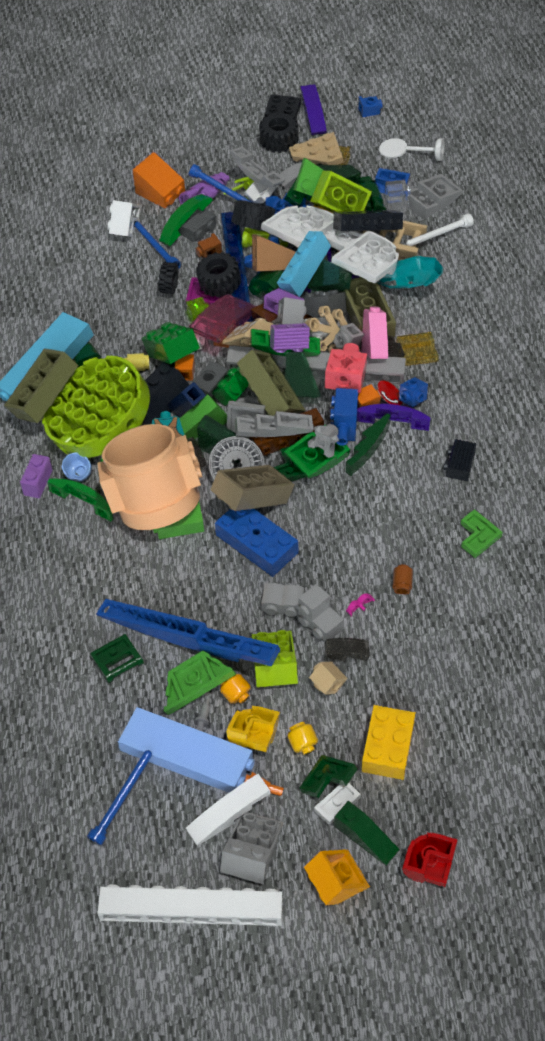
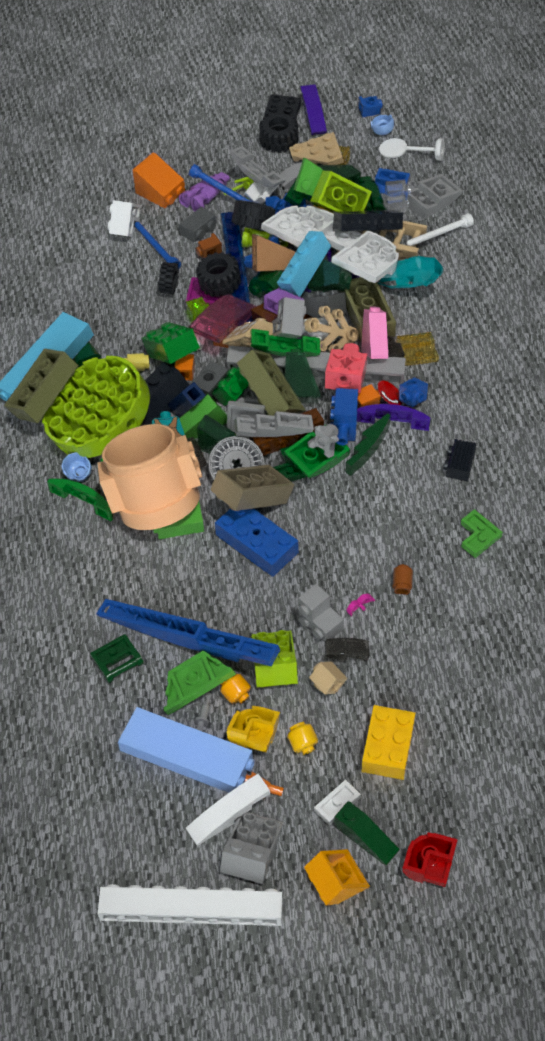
(36, 476): medium lavender brick -> none
(99, 832): blue piece -> none
(179, 217): green slope -> none
(281, 599): light grey brick -> none
(289, 337): medium lavender brick -> none
(324, 771): dark green plate -> none
(348, 334): light grey brick -> none
(382, 124): none -> light blue hair

